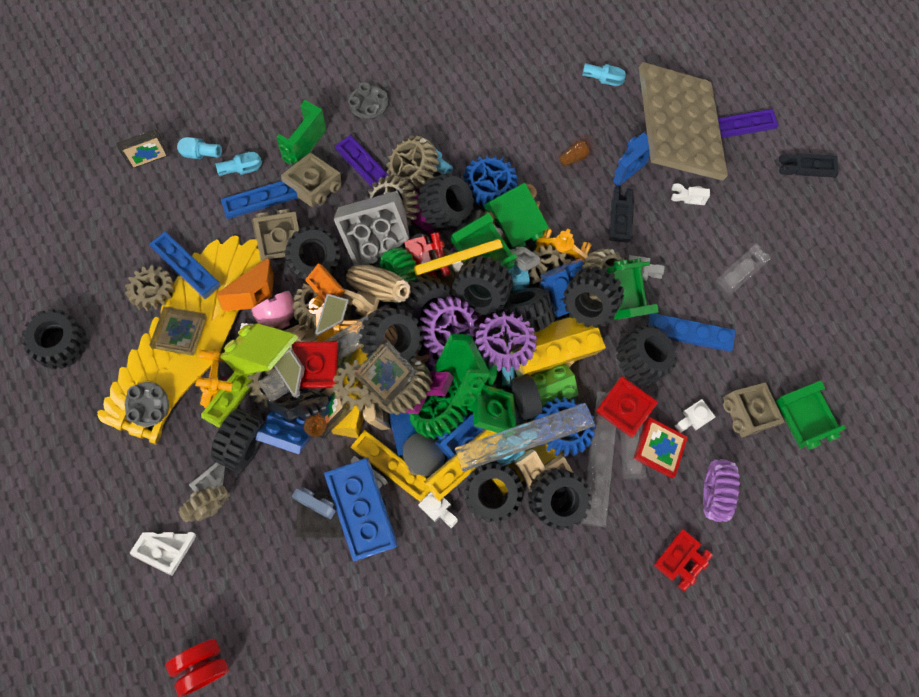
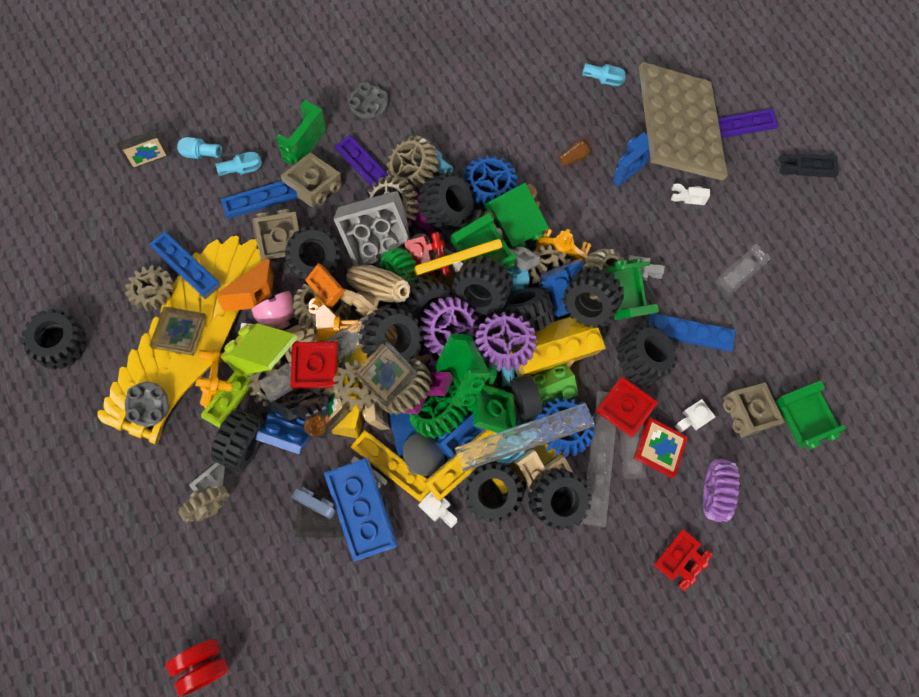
(162, 550): white wing -> none
(291, 371): olive tile -> none
(332, 313): olive tile -> none
(621, 217): black hinge -> none

